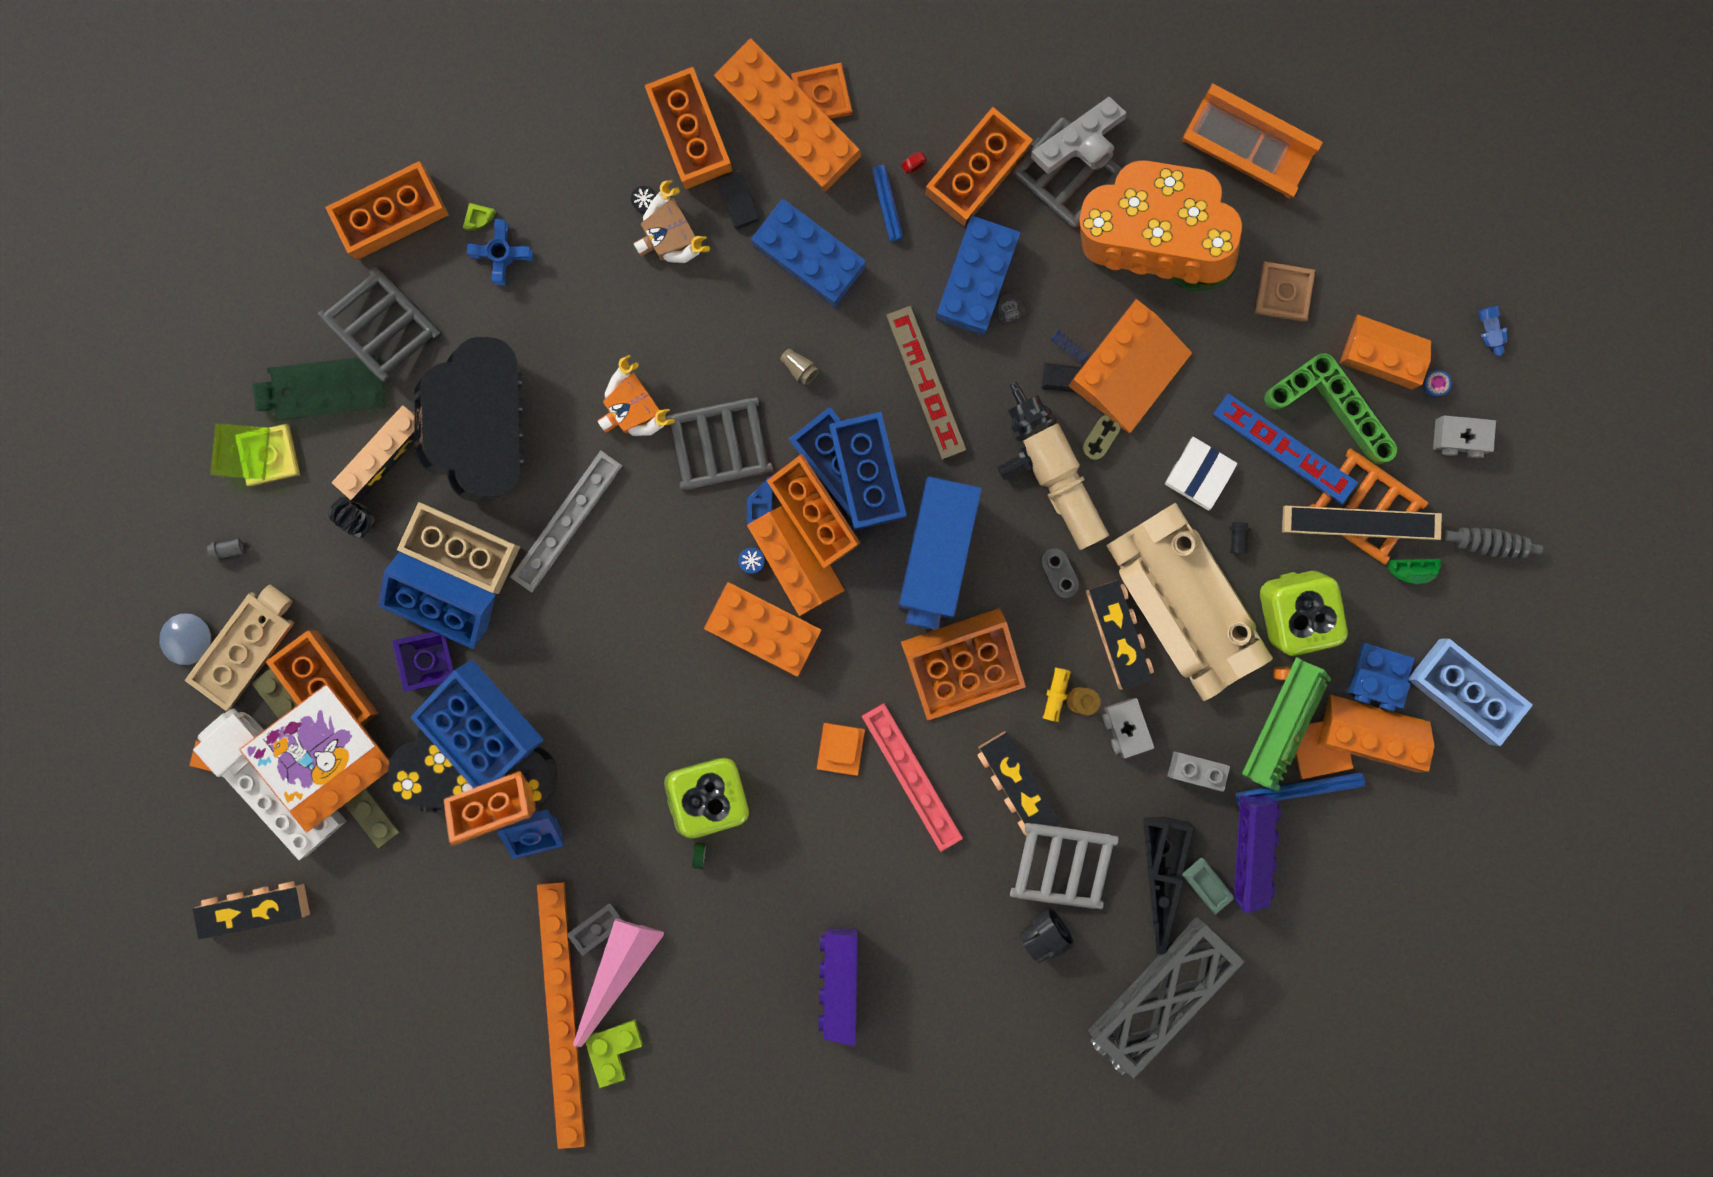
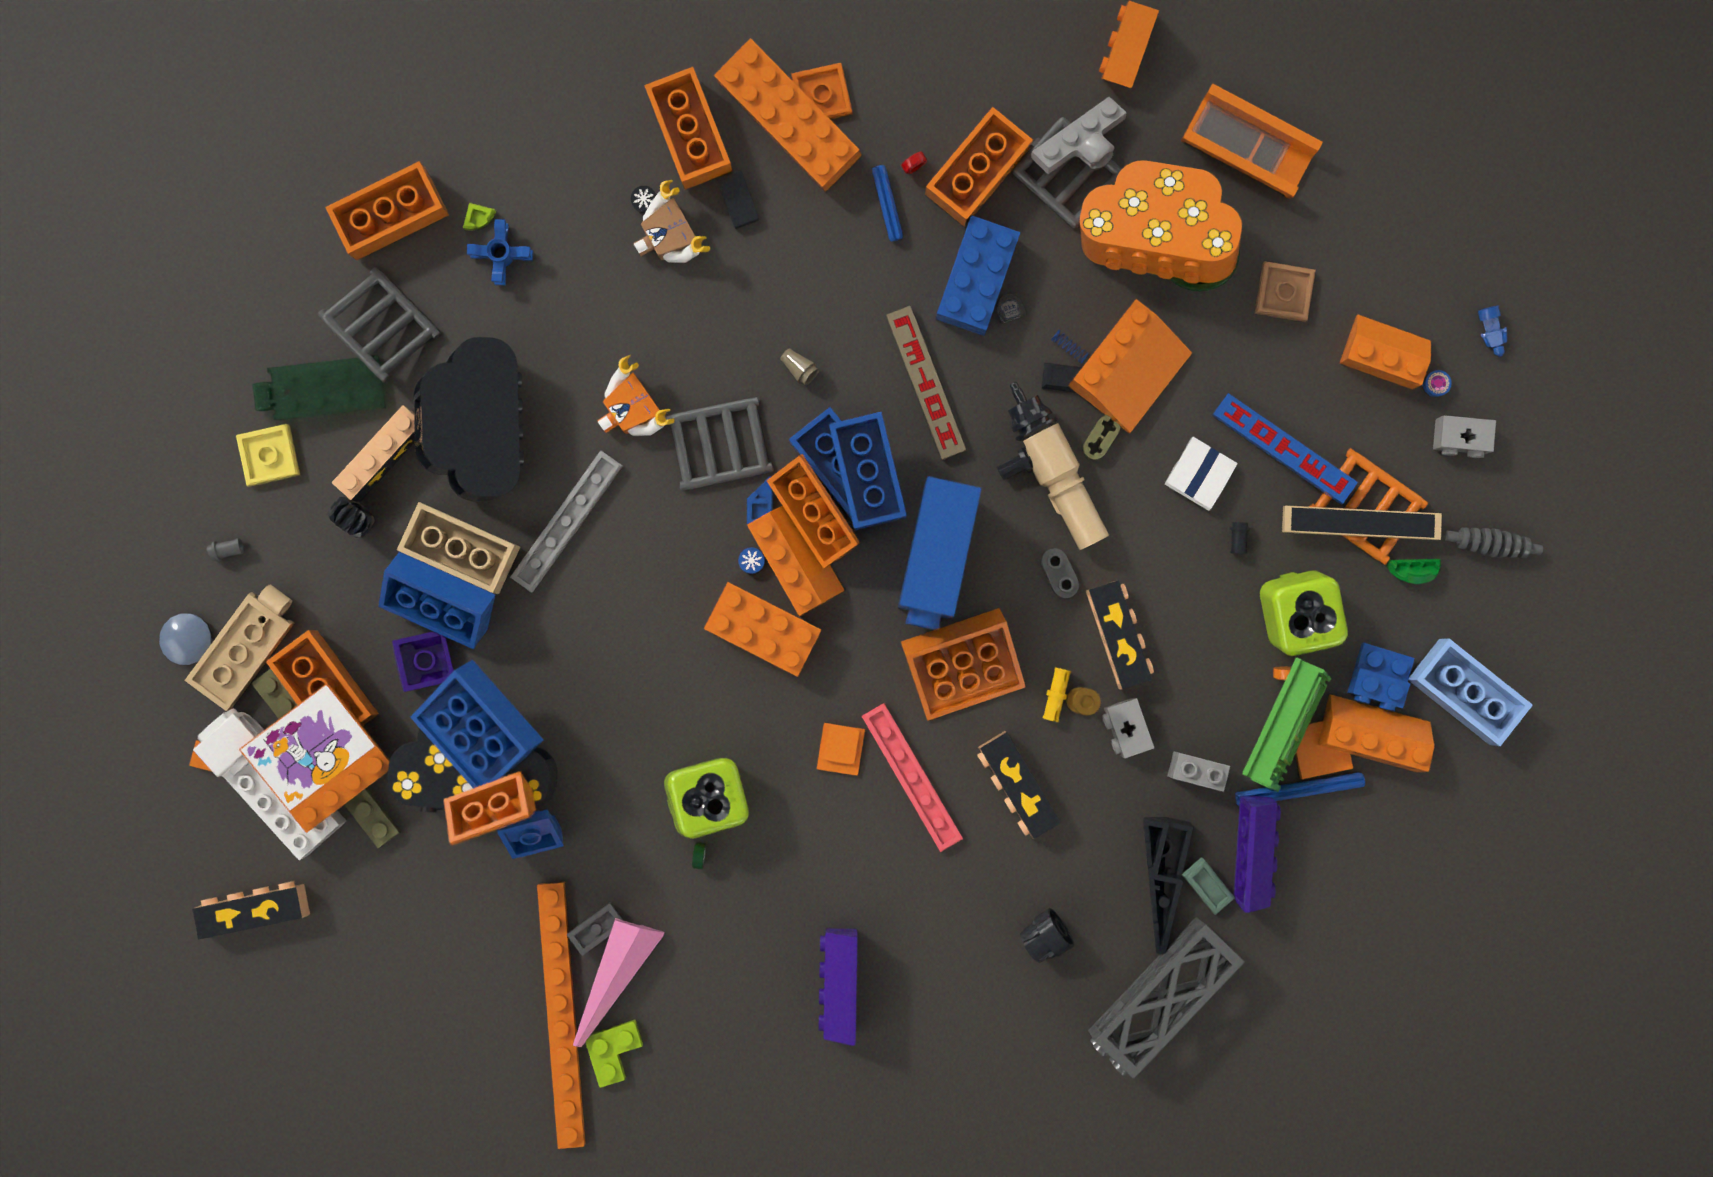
(240, 451): clear neon green tile -> none
(808, 253): blue brick -> none
(1058, 835): light grey bar -> none
(1128, 43): none -> orange wedge
(1188, 602): tan panel -> none
(1338, 404): bright green beam -> none

